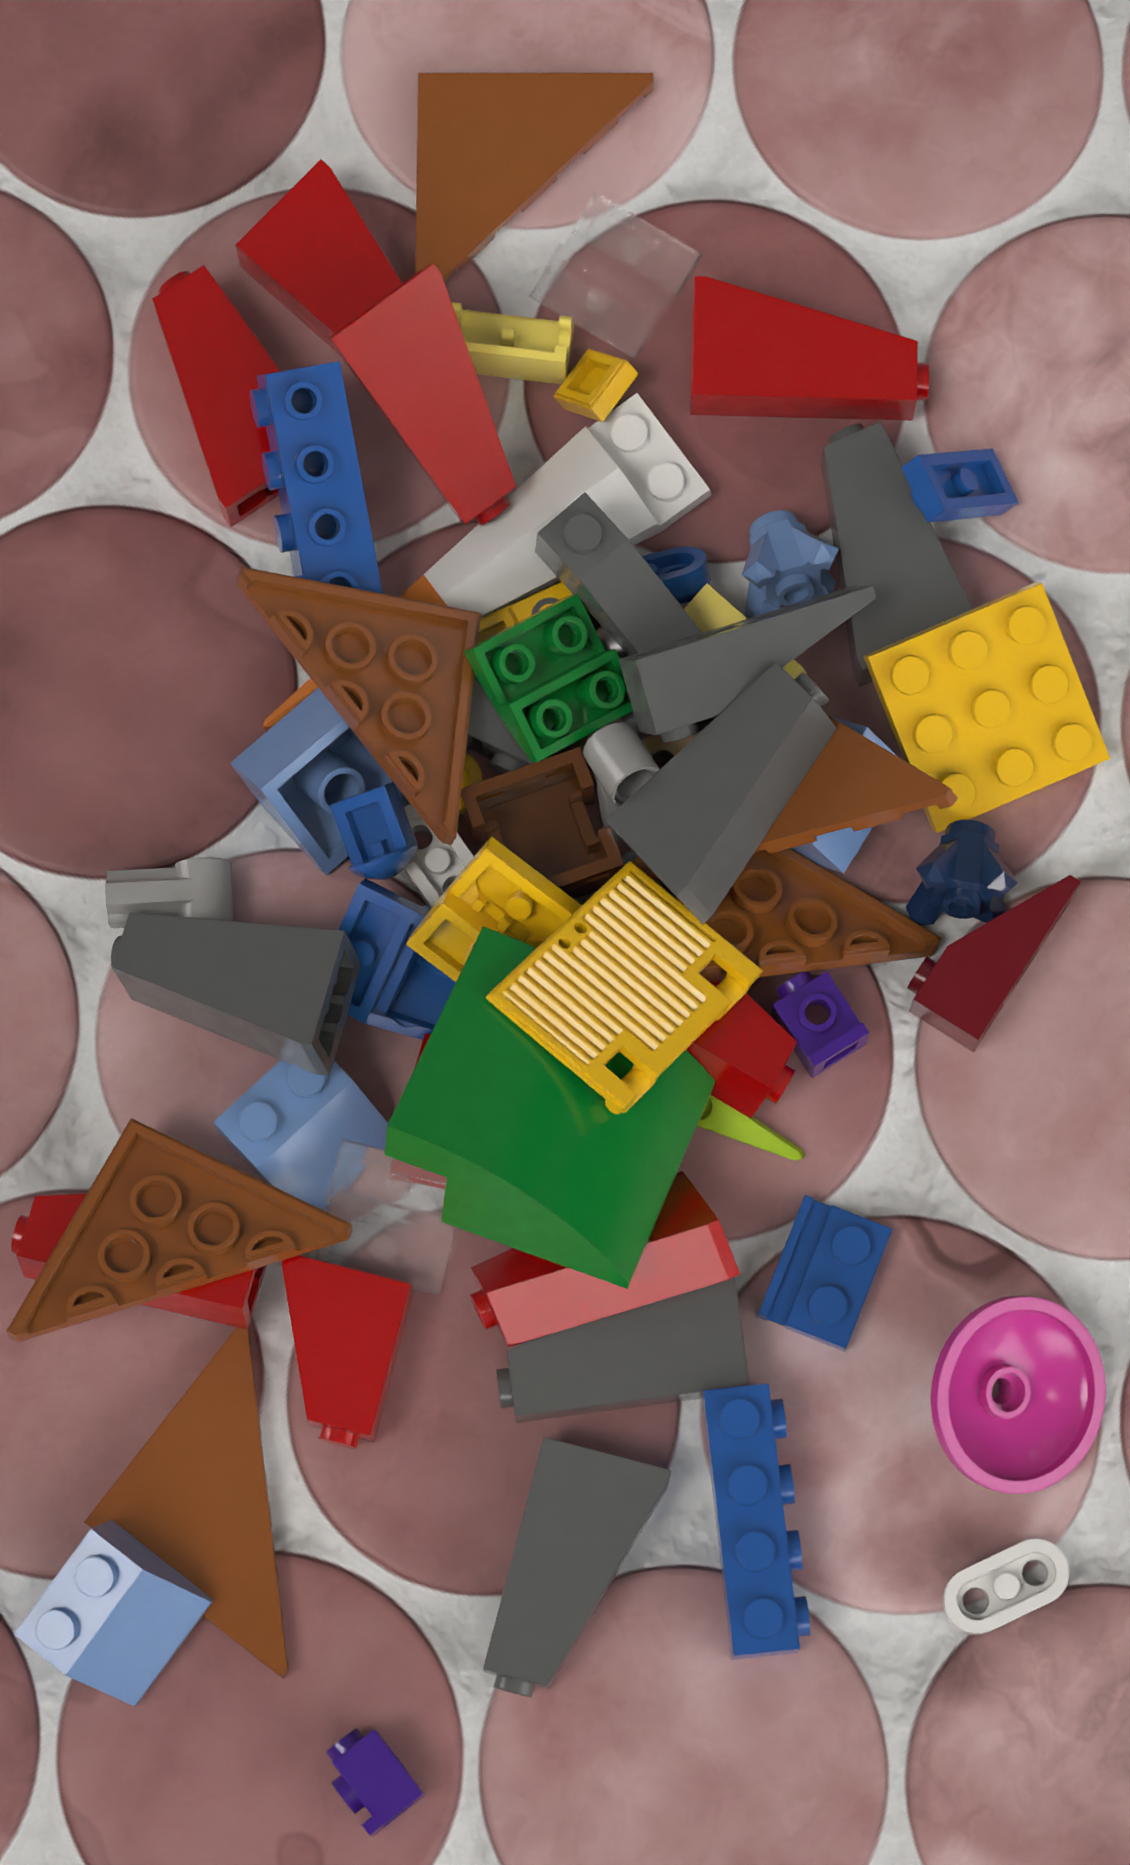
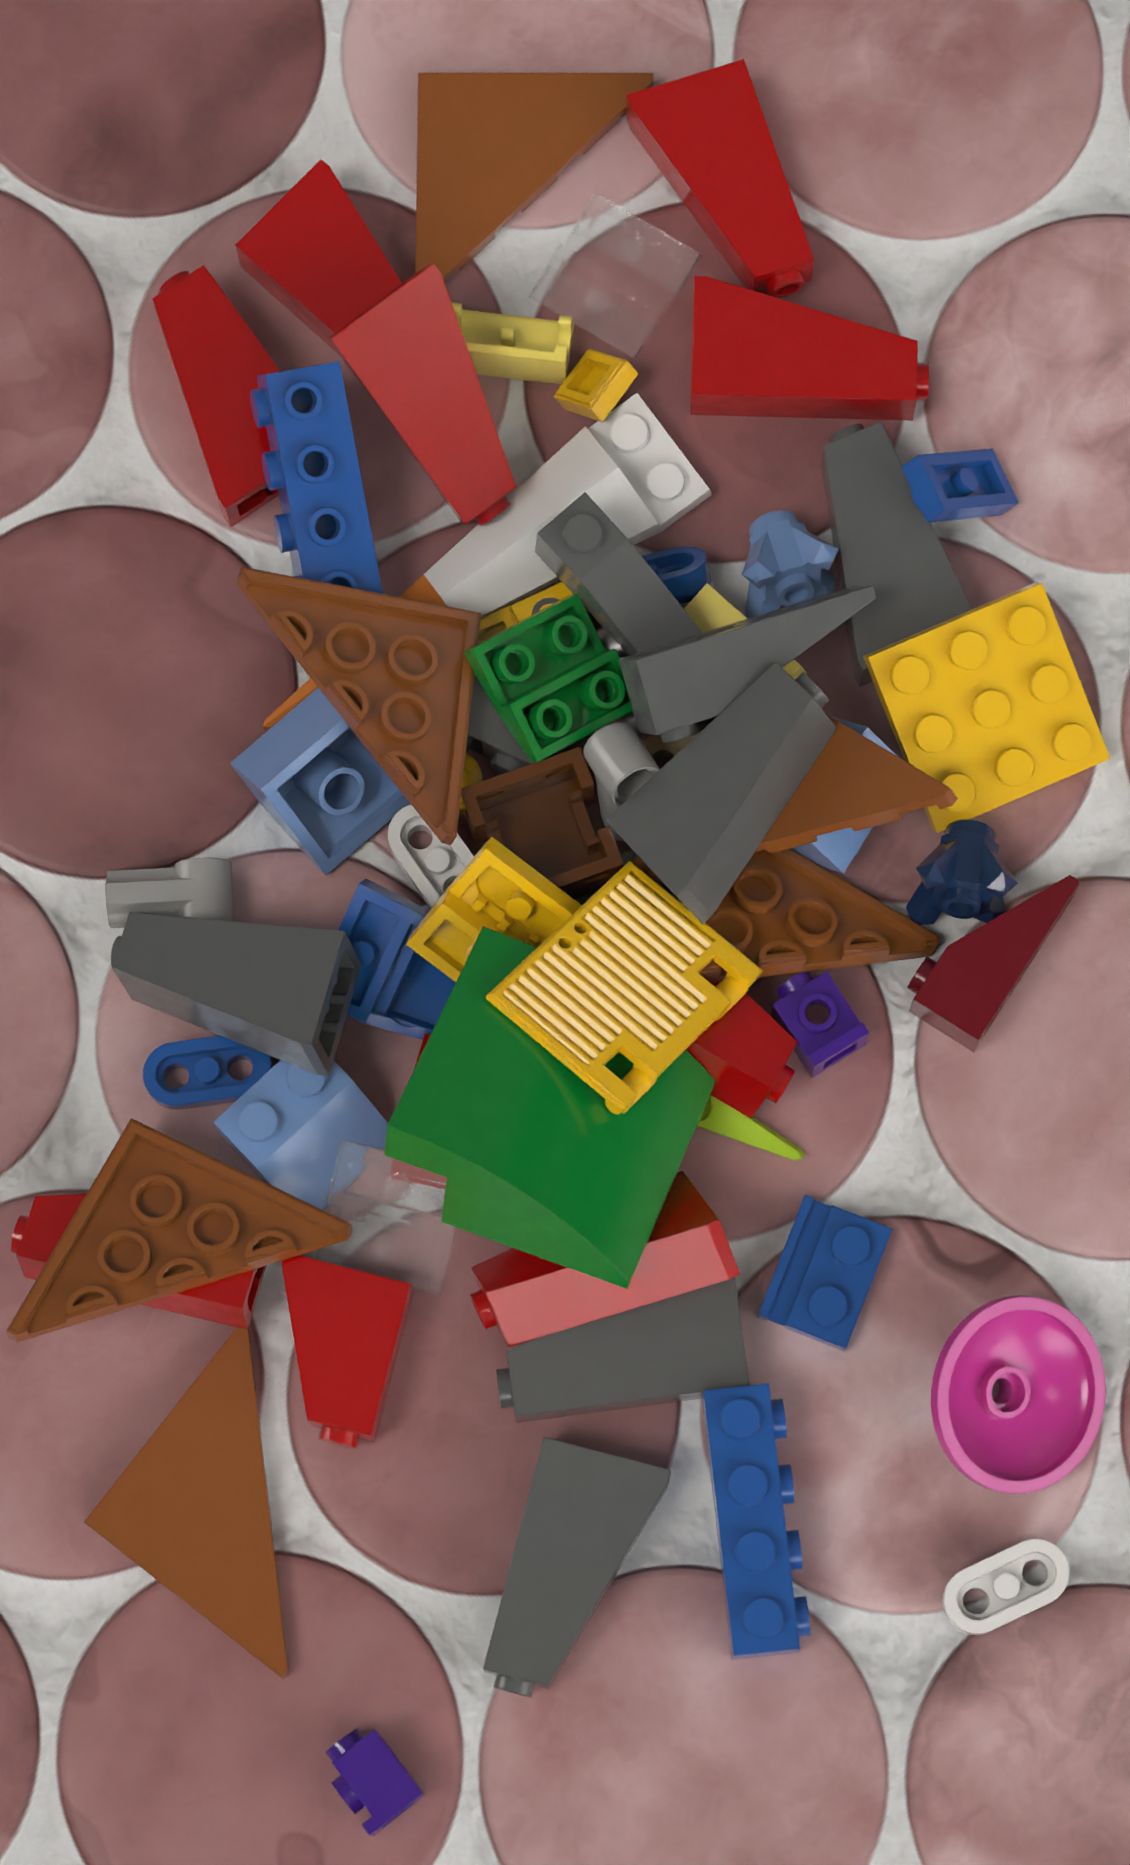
(113, 1614): medium blue slope -> none
(208, 1068): none -> blue plate
(376, 832): blue plate -> none
(725, 169): none -> red slope

